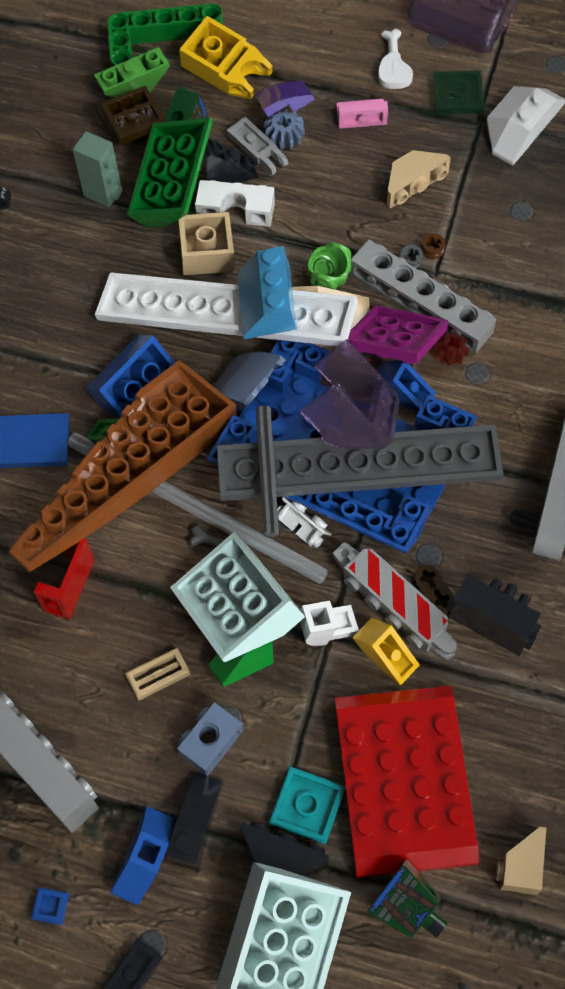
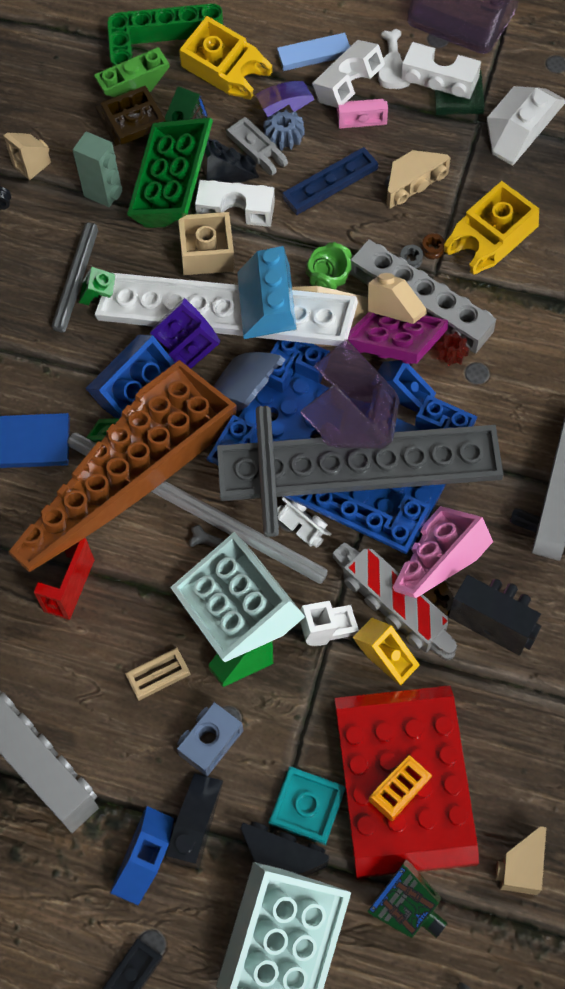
(27, 153): none -> tan slope
(50, 906): blue tile -> none
(74, 277): none -> dark grey axle
(96, 283): none -> green bracket
(186, 334): none -> dark purple slope
(312, 51): none -> light blue tile
(330, 181): none -> dark blue plate
(358, 61): none -> white arch
(383, 805): none -> light orange slope
(394, 299): none -> tan slope
(446, 546): none -> bright pink wedge
(454, 79): none -> white arch
(493, 227): none -> yellow brick

